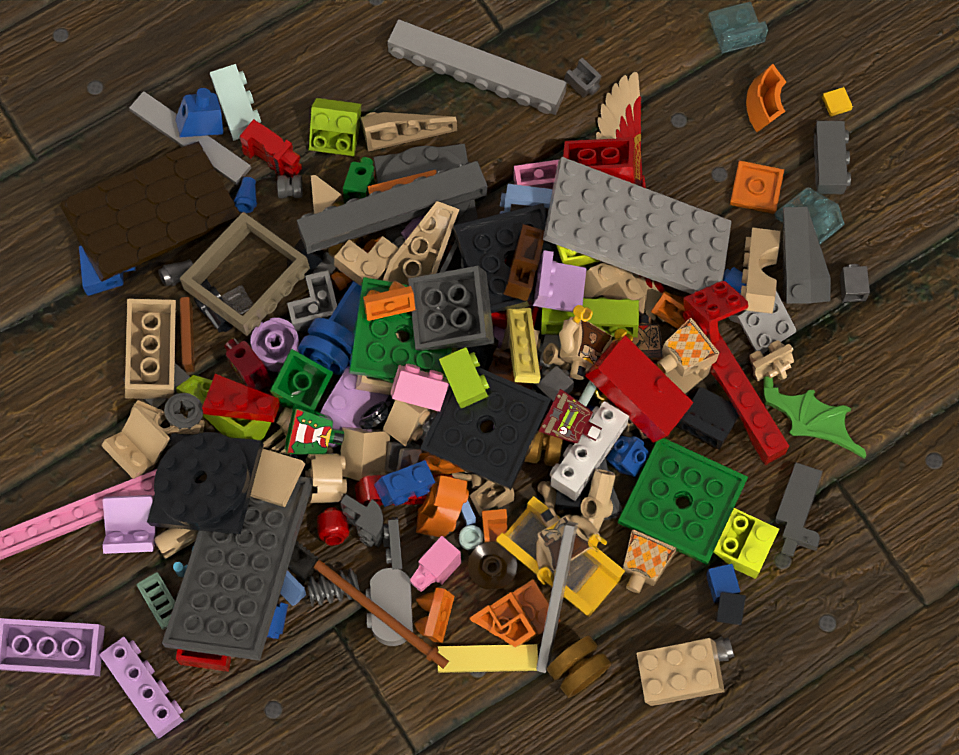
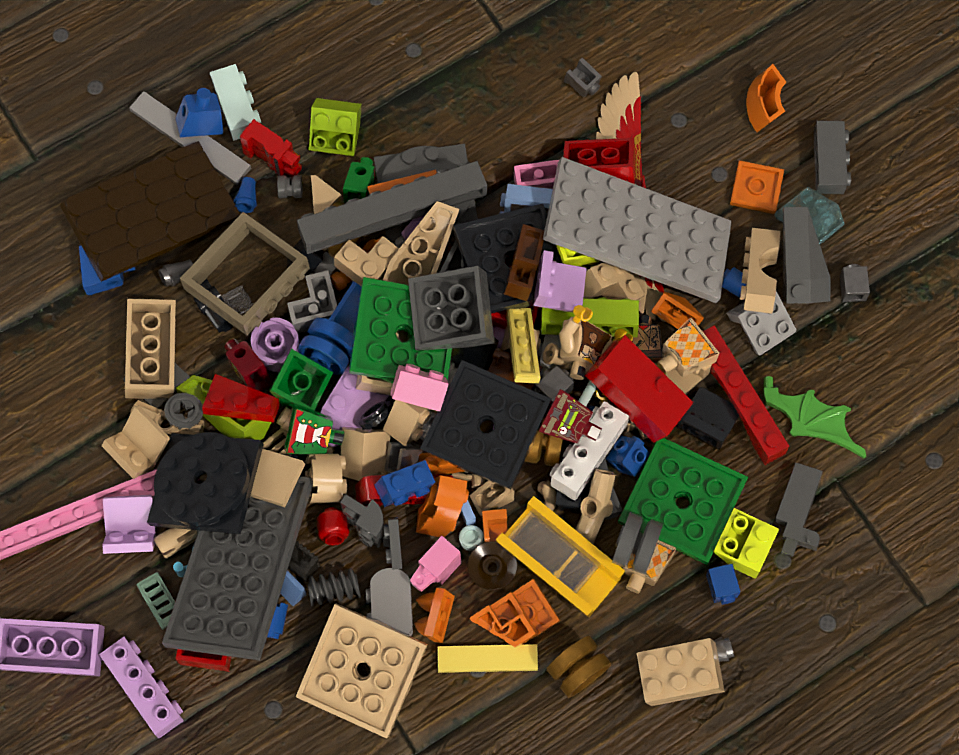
(187, 335): dark orange tile -> none
(339, 688): none -> tan piece
(391, 129): tan wedge -> none
(393, 302): orange tile -> none
(431, 653): dark orange bar -> none
(464, 378): lime brick -> none
(476, 67): light grey brick -> none
(550, 541): torso -> none
(556, 596): light grey tile -> none
(635, 542): none -> dark grey wheel
(712, 305): red bracket -> none
(730, 608): black panel -> none
(737, 27): clear light blue bracket -> none
(773, 364): tan hips -> none
(837, 101): yellow tile -> none

